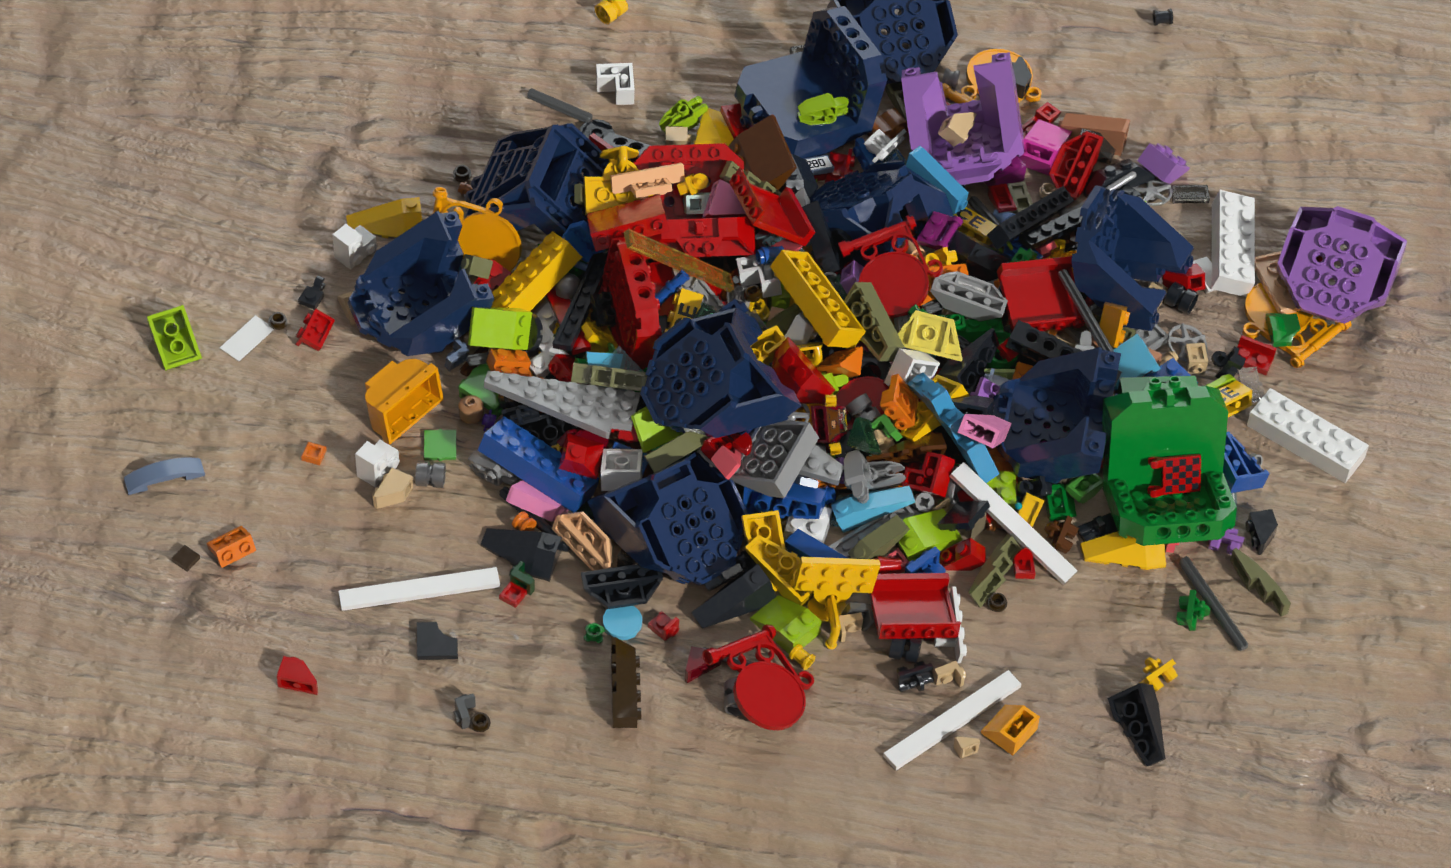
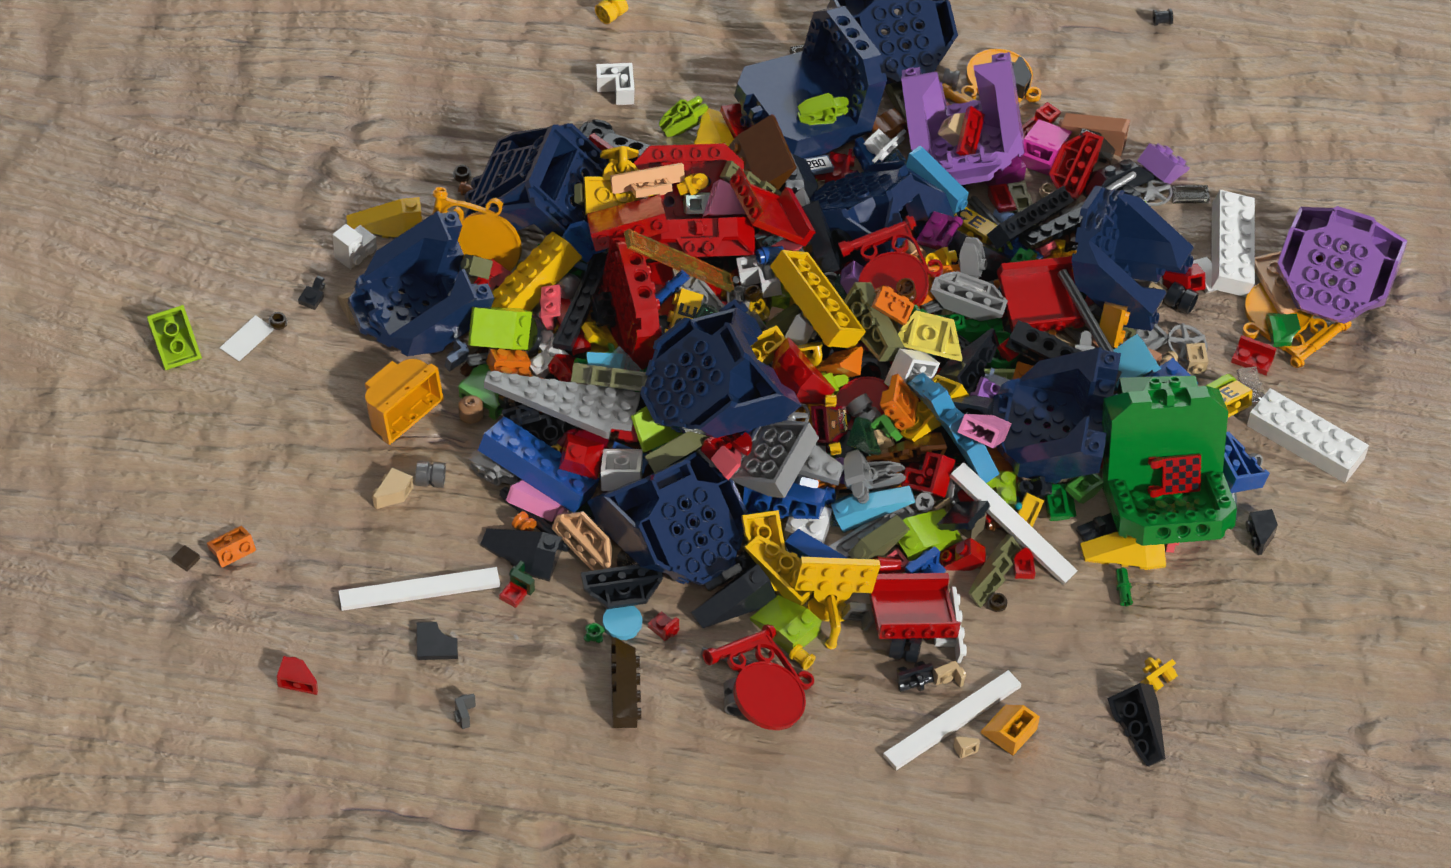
(163, 471): sand blue slope -> none
(314, 453): orange tile -> none
(315, 329): red bracket -> none
(375, 461): white brick -> none
(440, 444): bright green piece -> none
(480, 717): dark brown plate -> none
(488, 420): dark purple plate -> none
(550, 305): none -> coral bracket
(559, 105): dark grey axle -> none
(677, 136): tan brick -> none
(696, 666): dark red slope -> none
(850, 623): tan bracket -> none
(892, 305): none -> orange bracket
(906, 286): none -> reddish brown wheel
(970, 132): none -> red plate
(972, 257): none -> light grey hinge
(1059, 532): reddish brown hips -> none
(1123, 587): none -> green axle
(1195, 610): green hips -> none
(1214, 604): dark grey axle -> none
(1228, 363): black hips -> none
(1230, 538): medium lavender hips -> none
(1255, 577): olive slope -> none

